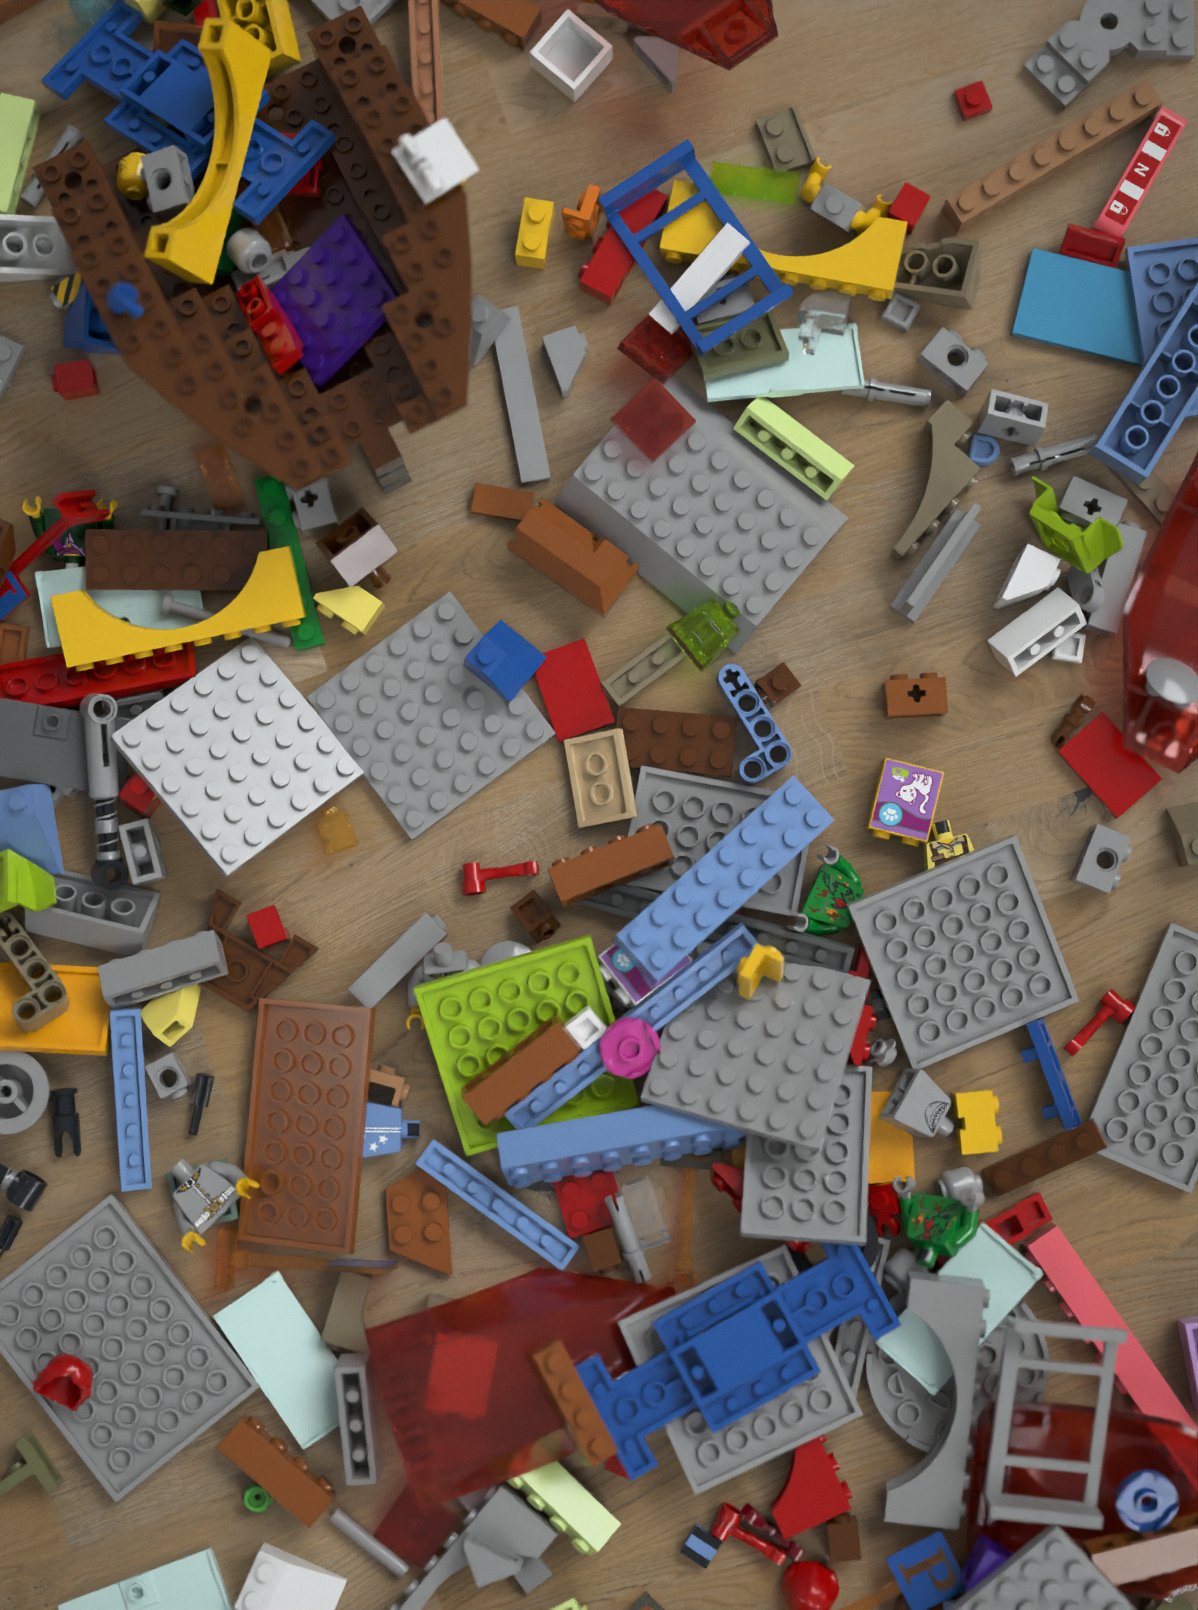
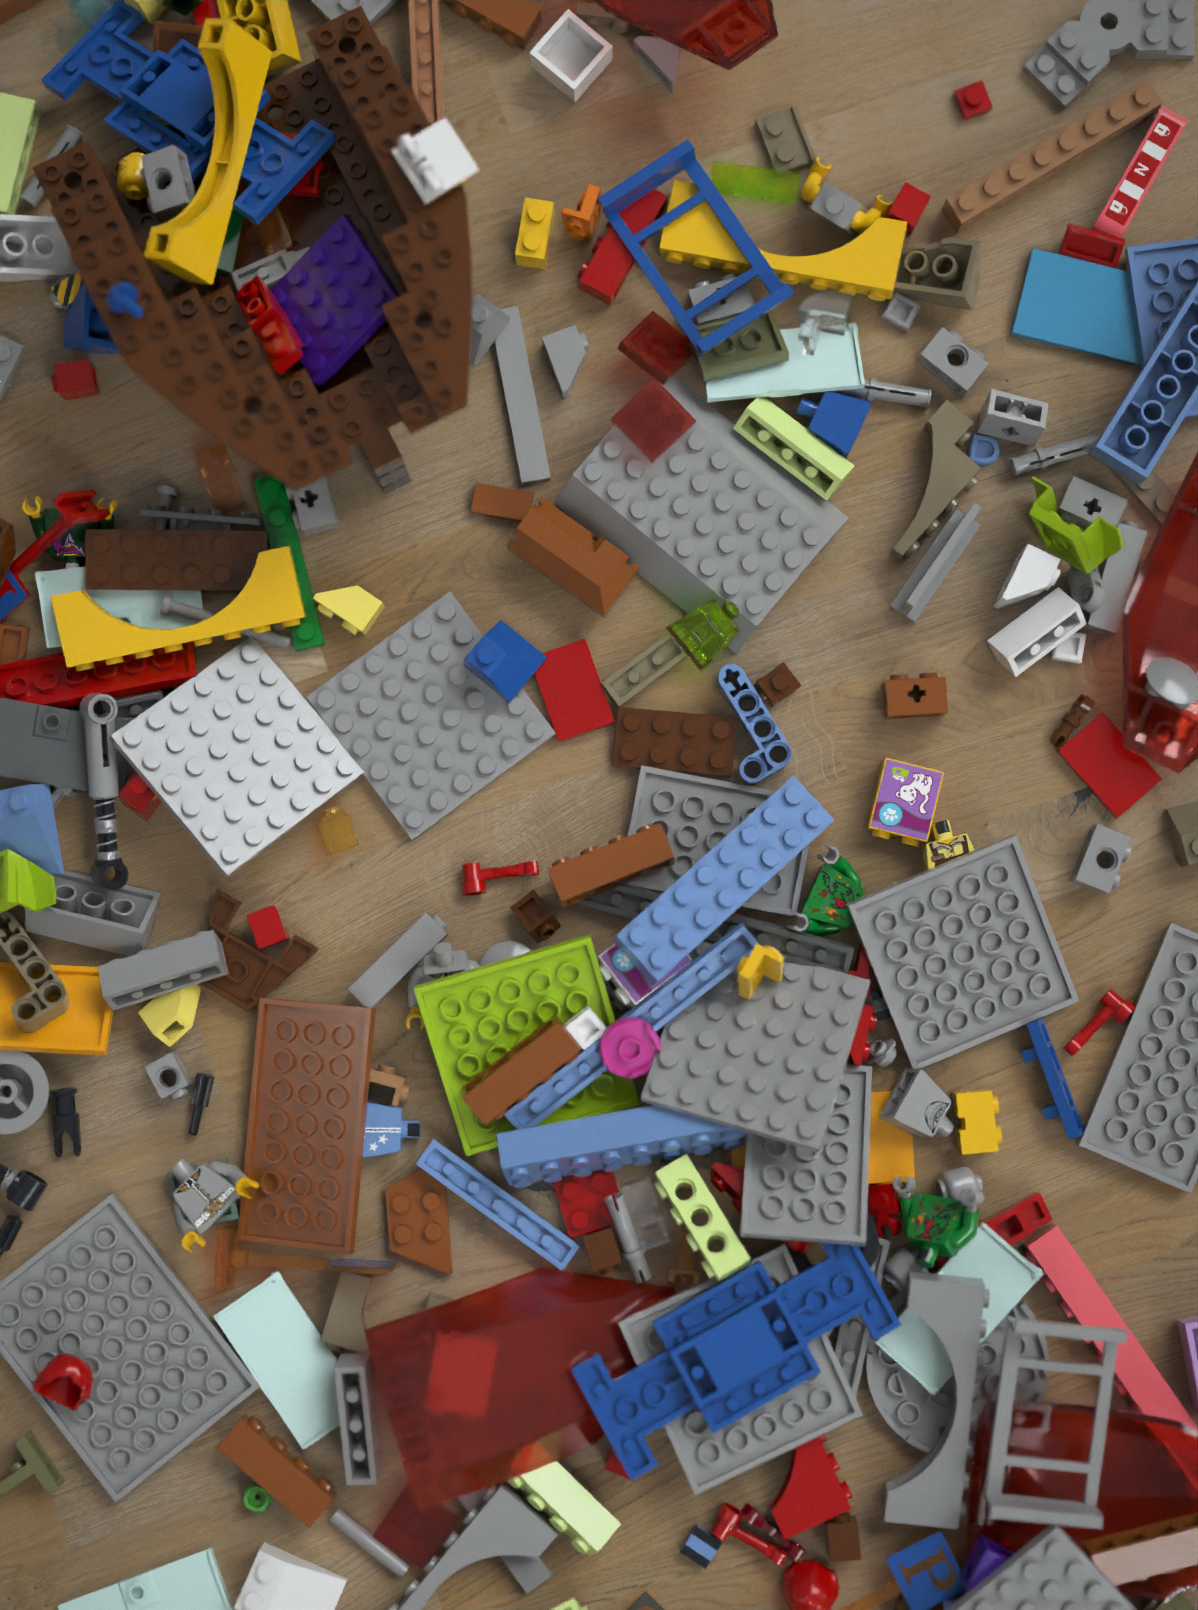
(130, 1099): medium blue plate -> none
(143, 852): light grey brick -> none
(249, 250): light grey head -> none
(358, 549): brick -> none
(489, 1561): light grey slope -> none
(571, 1402): dark orange brick -> none
(600, 778): tan plate -> none
(683, 1174): none -> yellowish green brick
(702, 274): white tile -> none
(835, 419): none -> blue torso
(1045, 1157): reddish brown plate -> none
(1153, 1513): plate -> none

